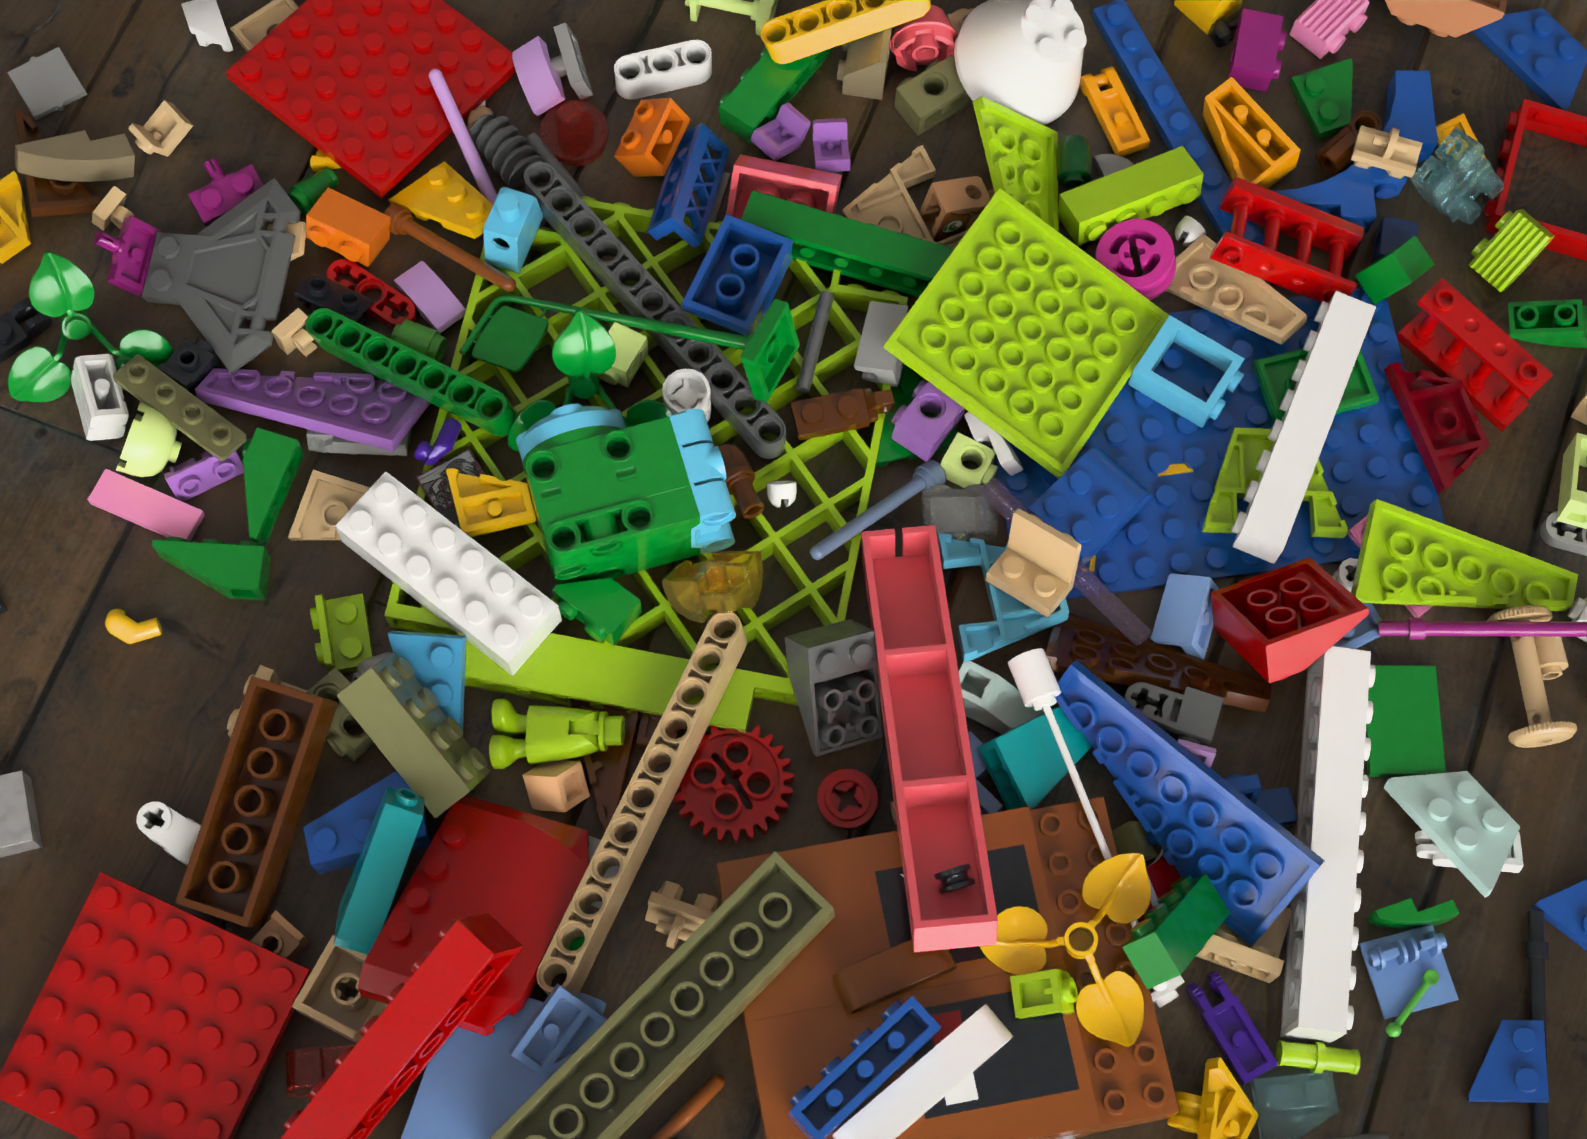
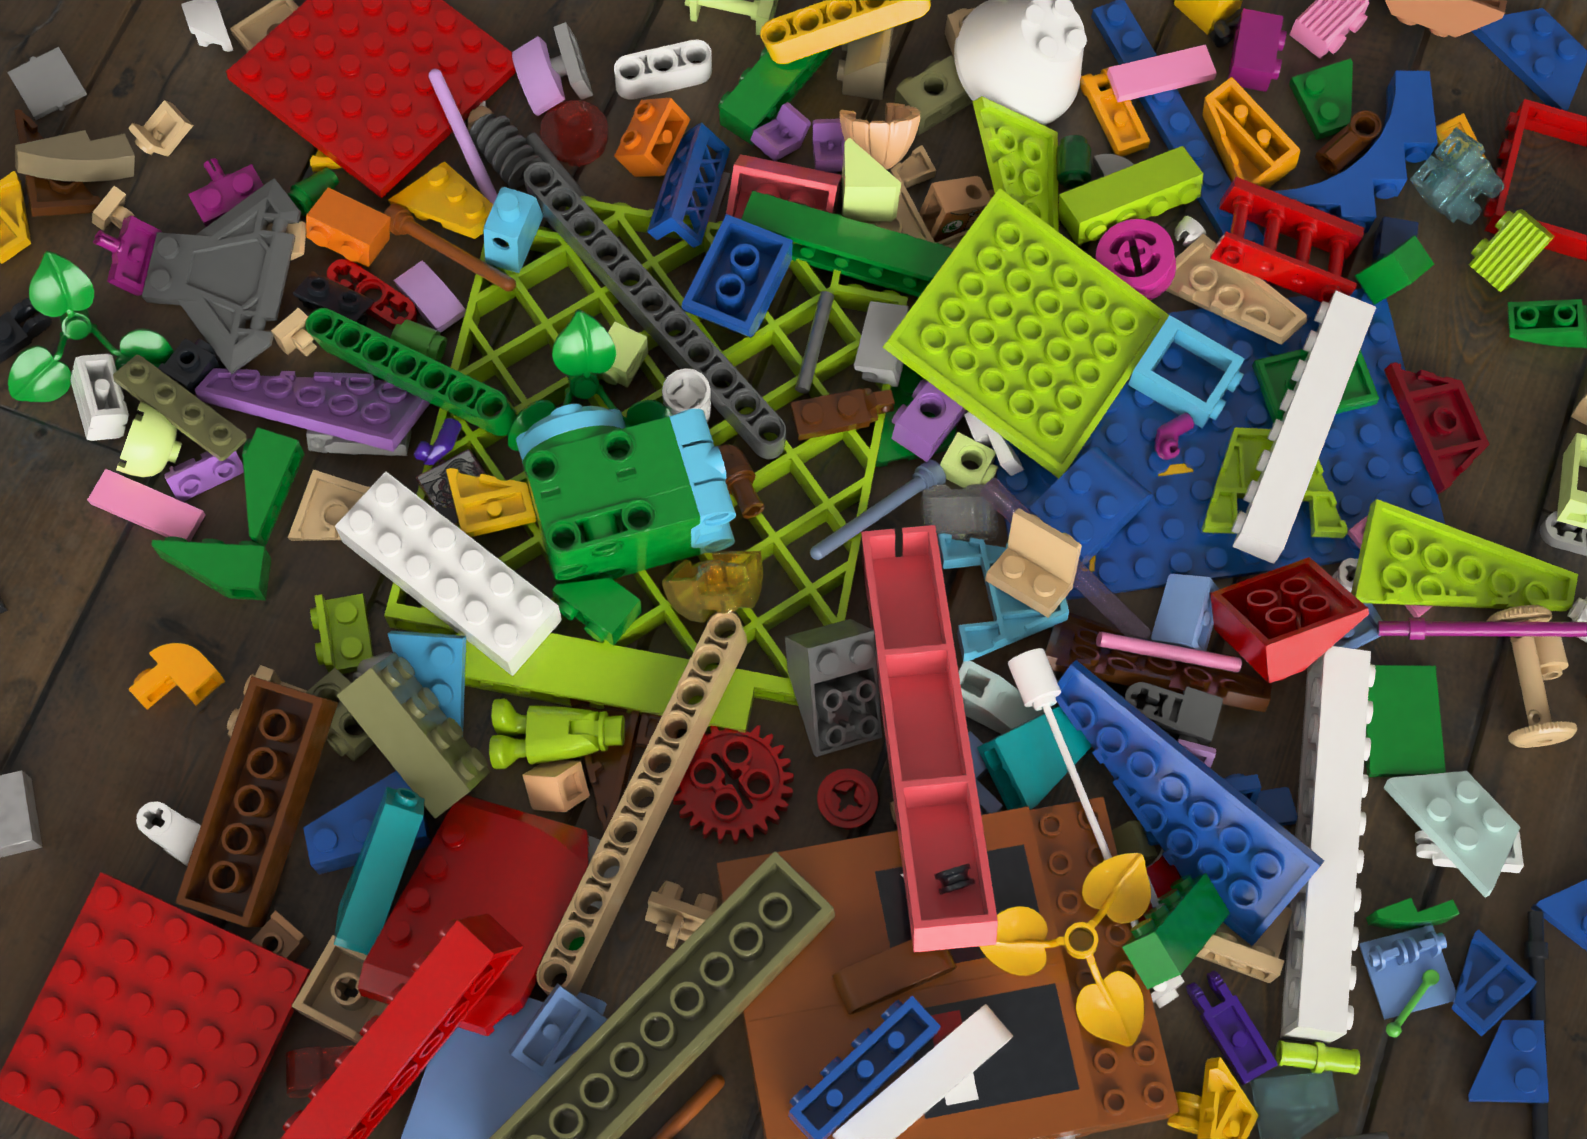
(129, 630): yellow arm -> none
(178, 666): none -> light orange brick
(515, 335): green piece -> none
(781, 490): white hinge -> none
(867, 187): none -> yellowish green slope
(883, 140): none -> light nougat hair
(923, 40): coral cone -> none
(1043, 993): lime bracket -> none
(1161, 73): none -> bright pink tile
(1168, 434): none -> magenta arm
(1168, 651): none -> bright pink bar
(1386, 151): tan hips -> none
(1489, 984): none -> blue wing
(1495, 348): red fence -> none

